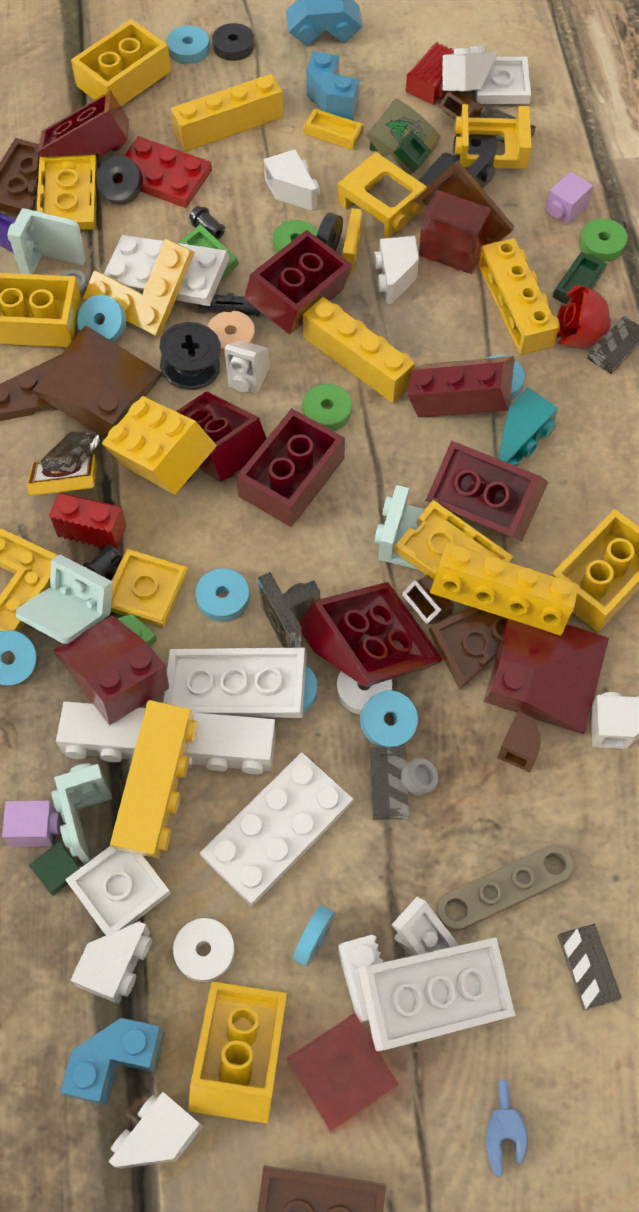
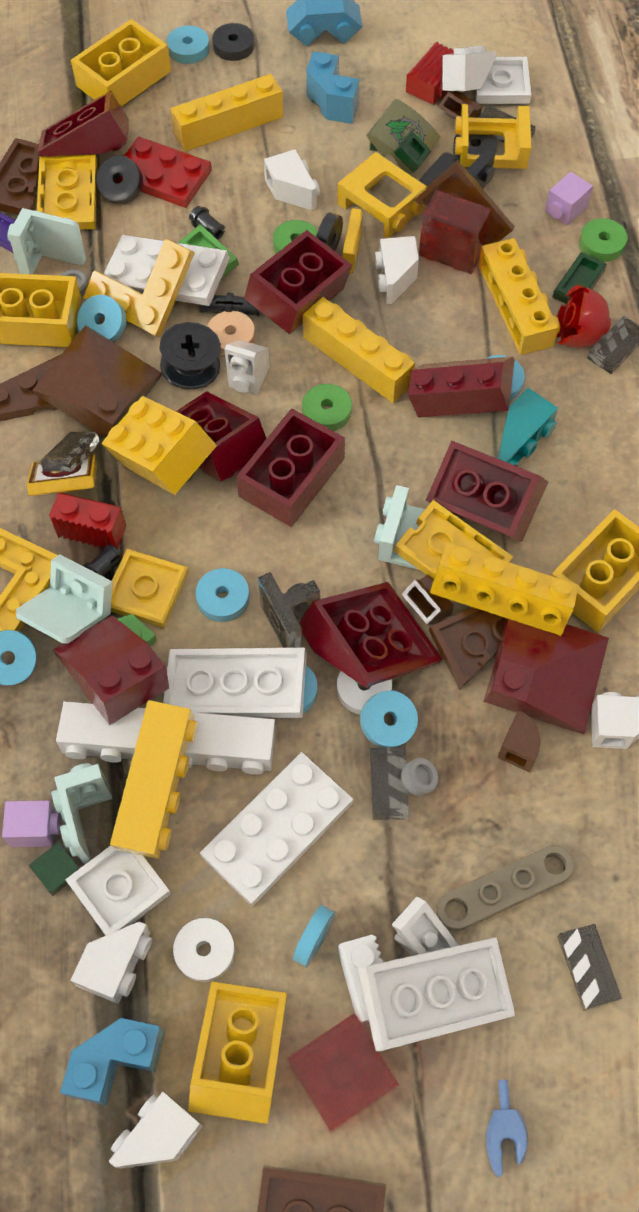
(333, 129): yellow tile -> none

